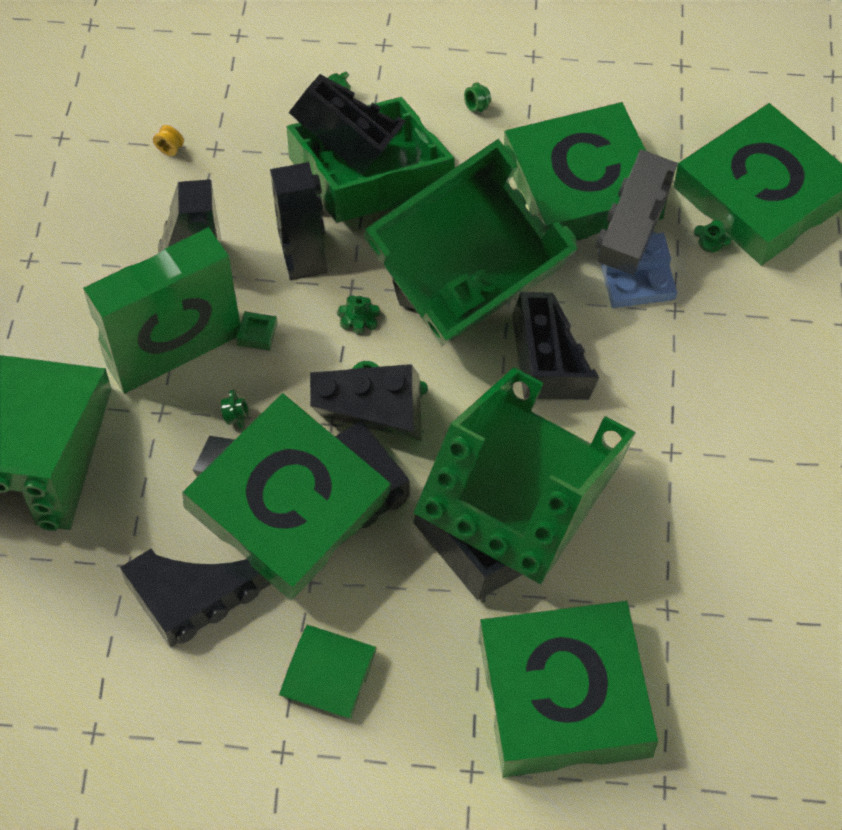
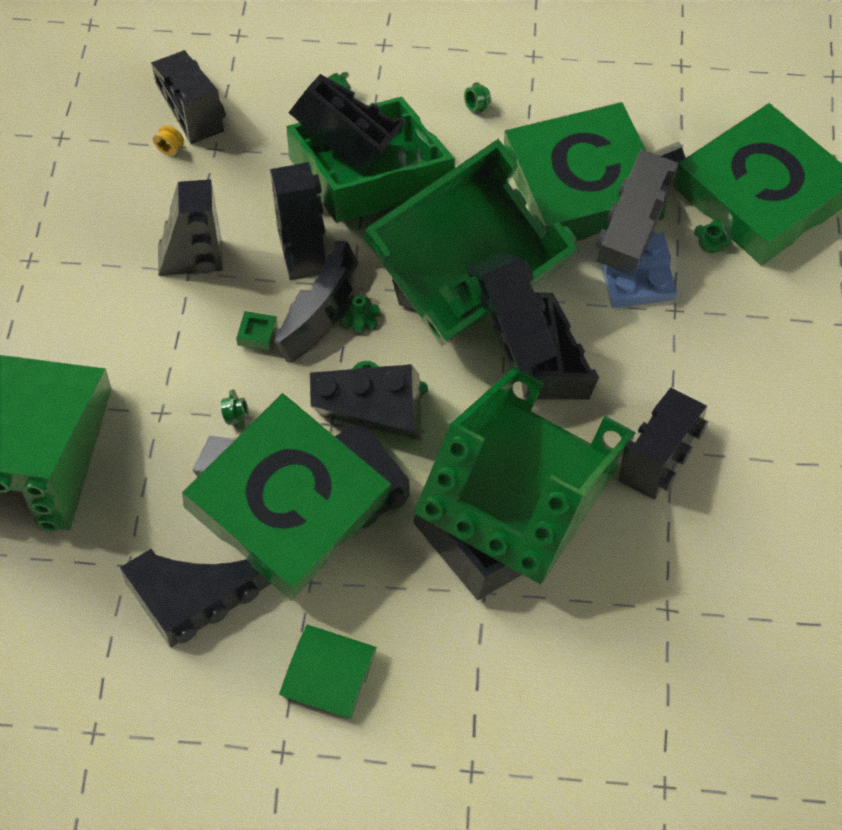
(165, 310): green tile -> none
(189, 96): none -> black wedge
(320, 308): none -> black slope
(515, 310): none -> black wedge
(567, 688): green tile -> none
(662, 444): none -> black wedge
(672, 152): none -> black slope

